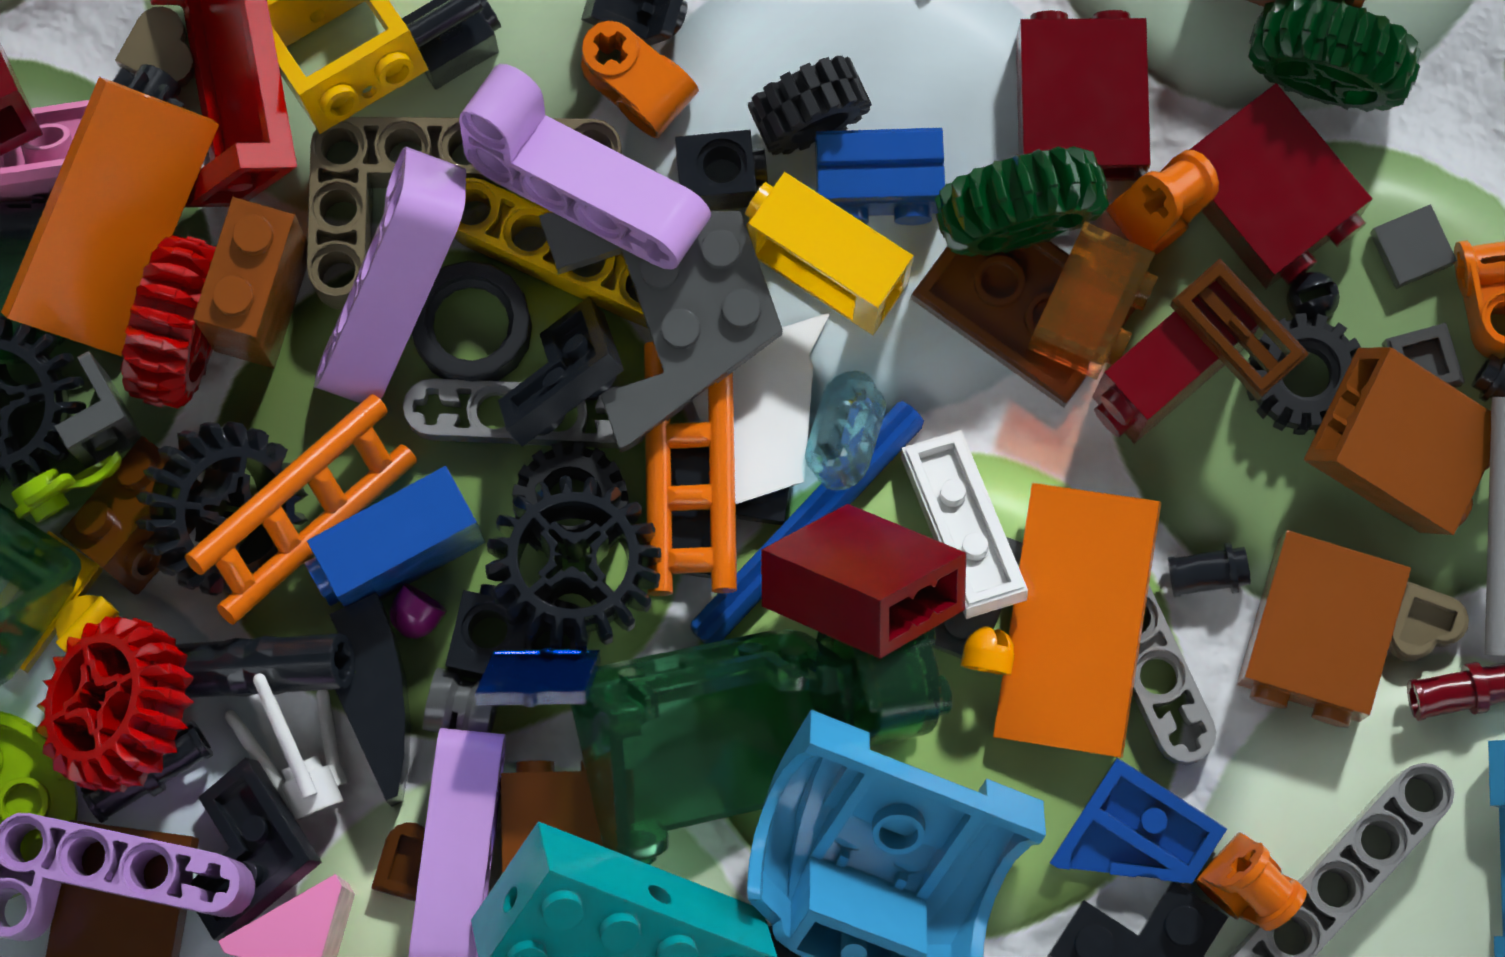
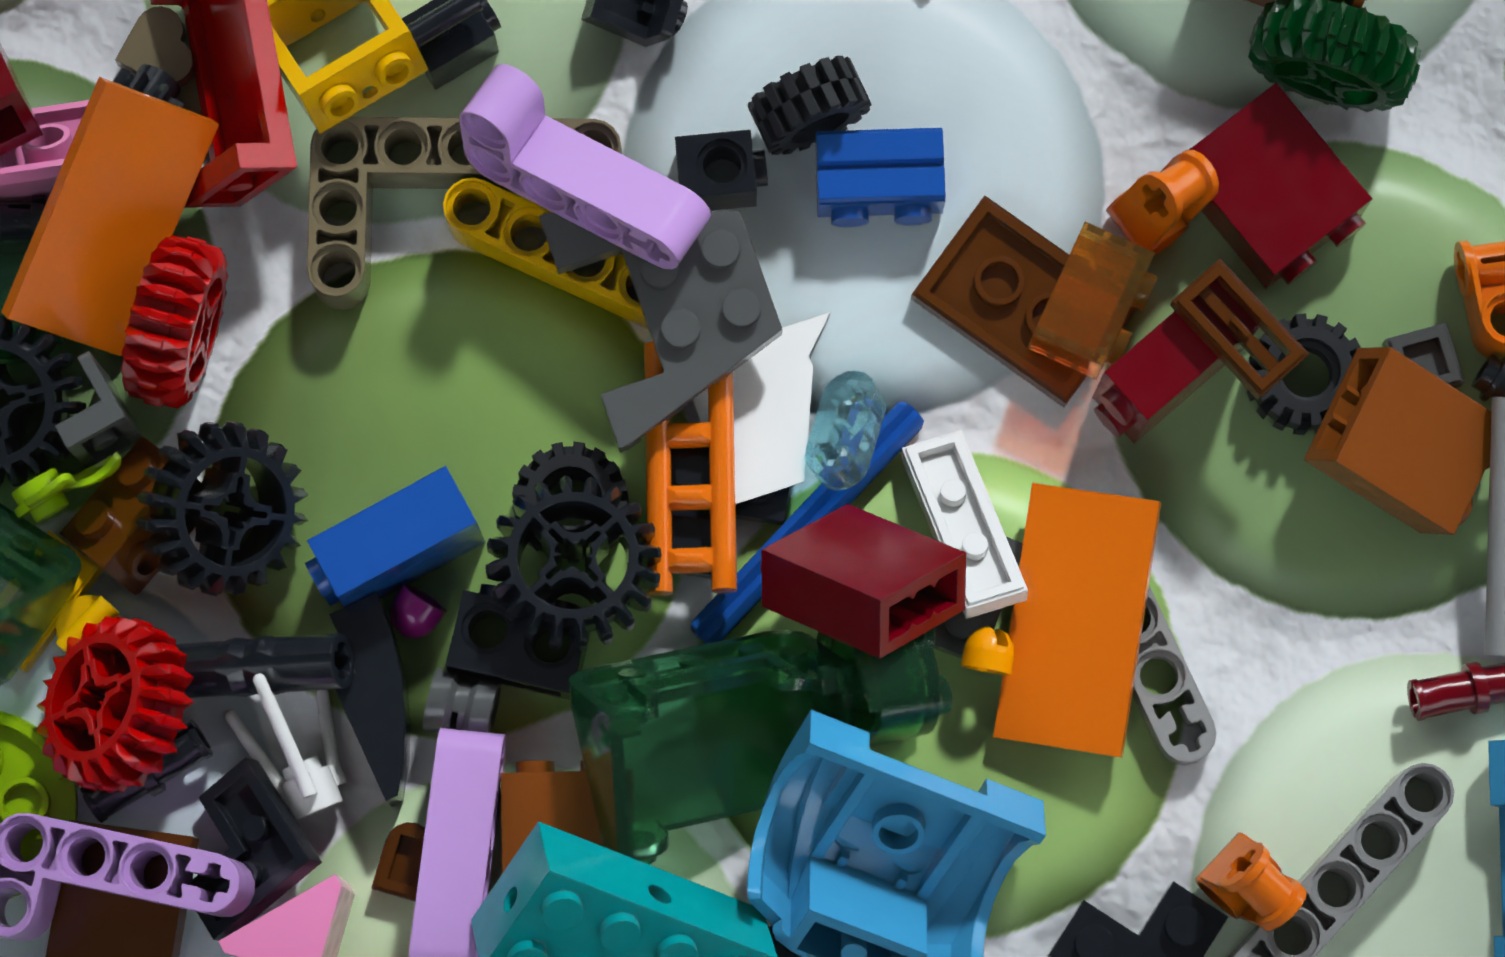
(253, 282): dark orange brick -> none
(267, 508): orange bar -> none
(396, 276): lavender beam -> none
(448, 424): light grey beam -> none
(513, 348): black tyre -> none
(538, 677): clear blue piece -> none
(579, 366): black plate -> none
(644, 84): orange piece -> none
(827, 251): yellow window -> none
(1021, 201): dark green gear -> none
(1085, 88): dark red brick -> none
(1139, 831): blue wing -> none
(1210, 571): black pin -> none
(1322, 305): black hinge -> none
(1323, 629): dark orange brick -> none
(1413, 246): dark grey tile -> none
(1426, 622): dark tan tile -> none

